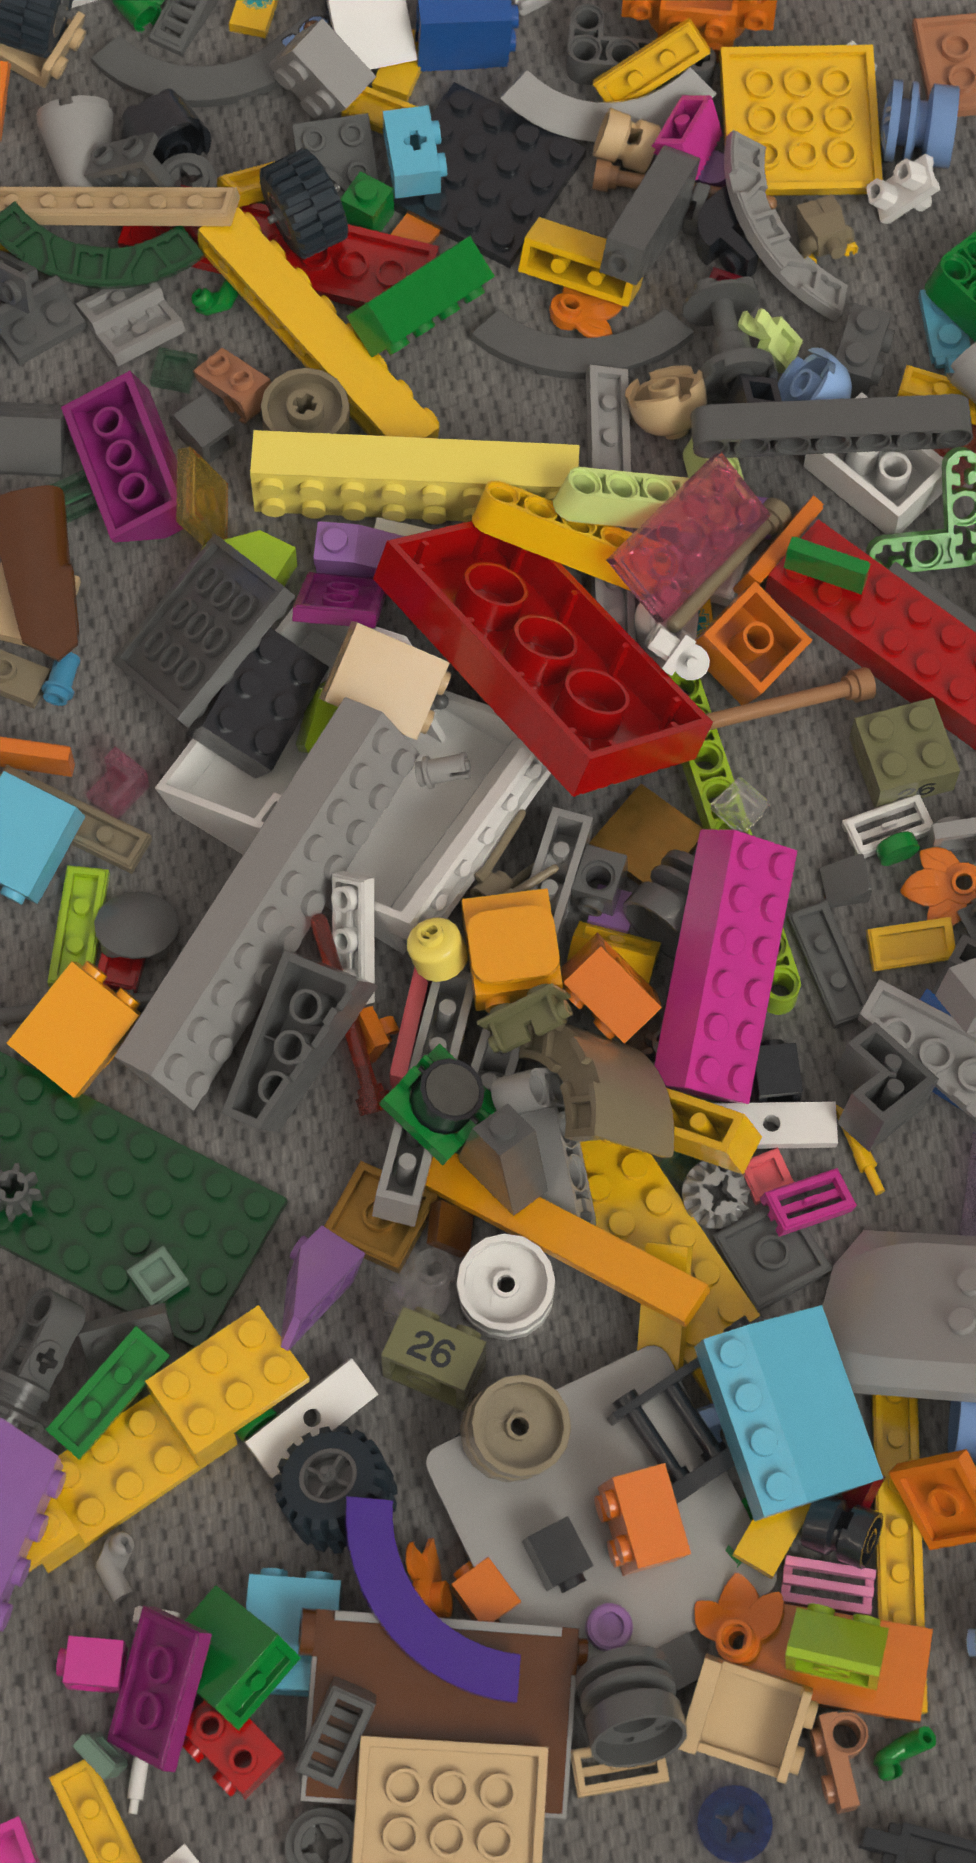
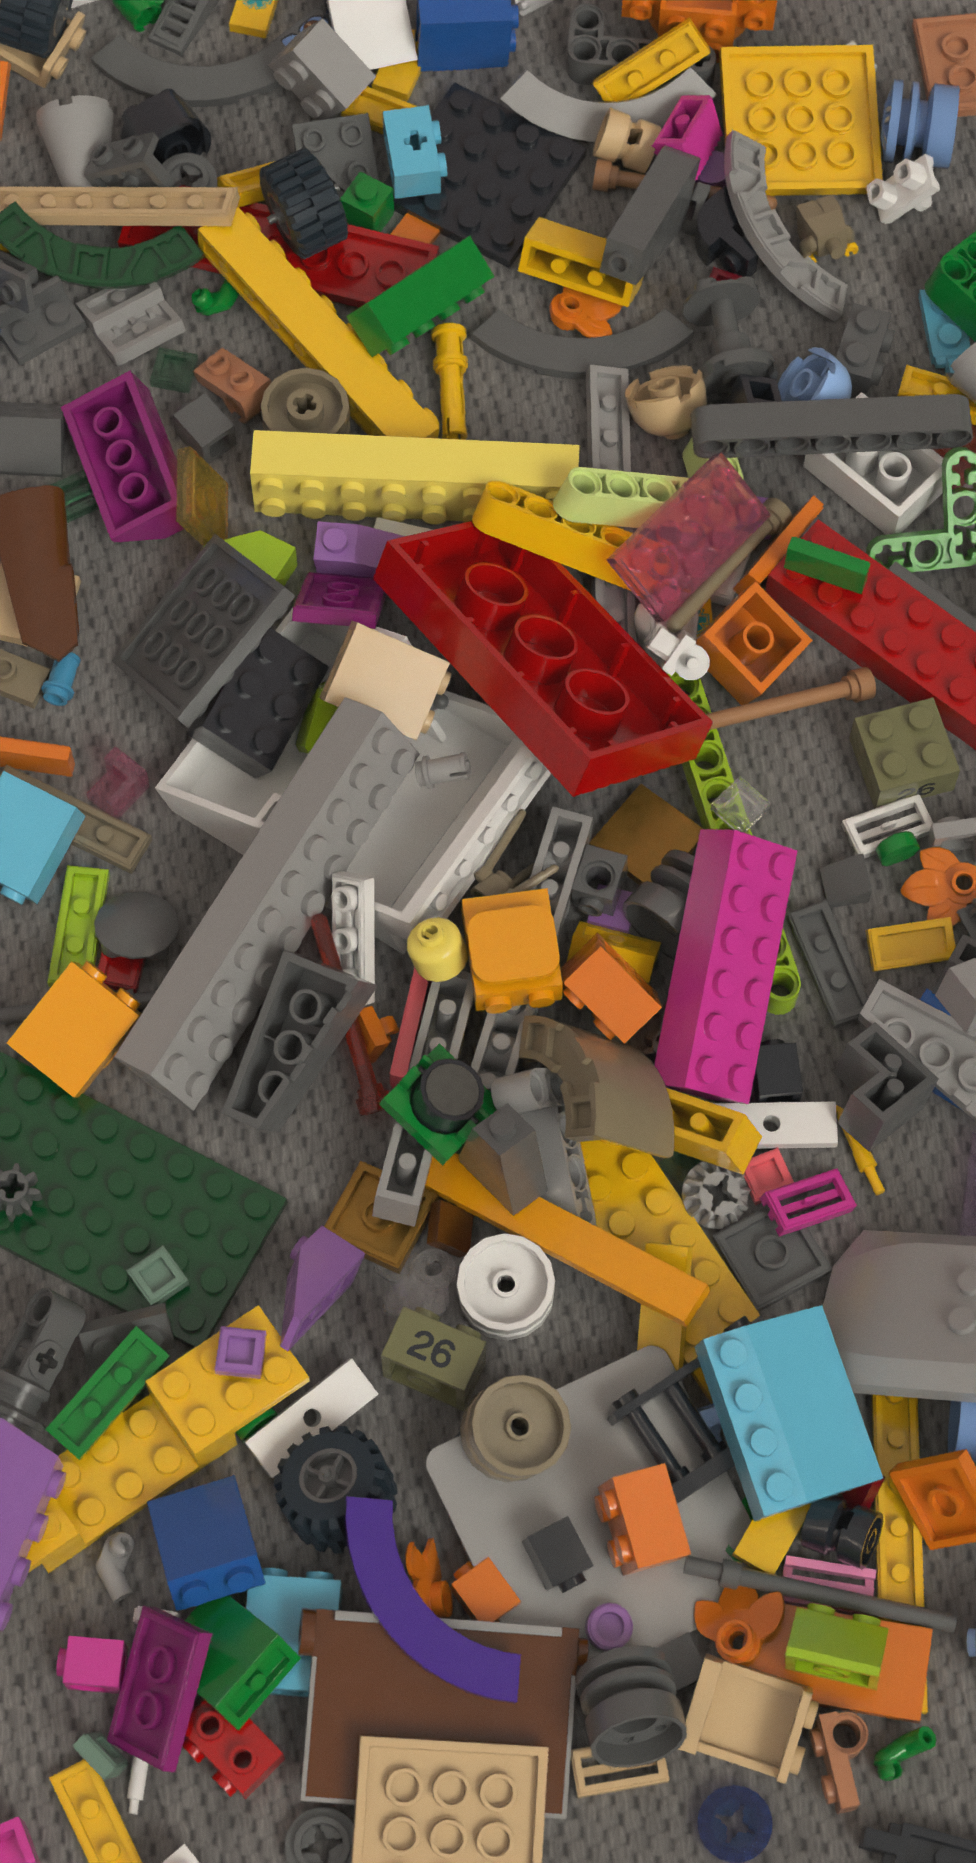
(205, 1543): none -> blue brick
(240, 1352): none -> medium lavender tile
(353, 1695): dark grey slope -> none
(450, 366): none -> yellow pin
(543, 1007): olive hinge -> none
(732, 1574): none -> dark grey bar
(774, 336): yellowish green plate -> none

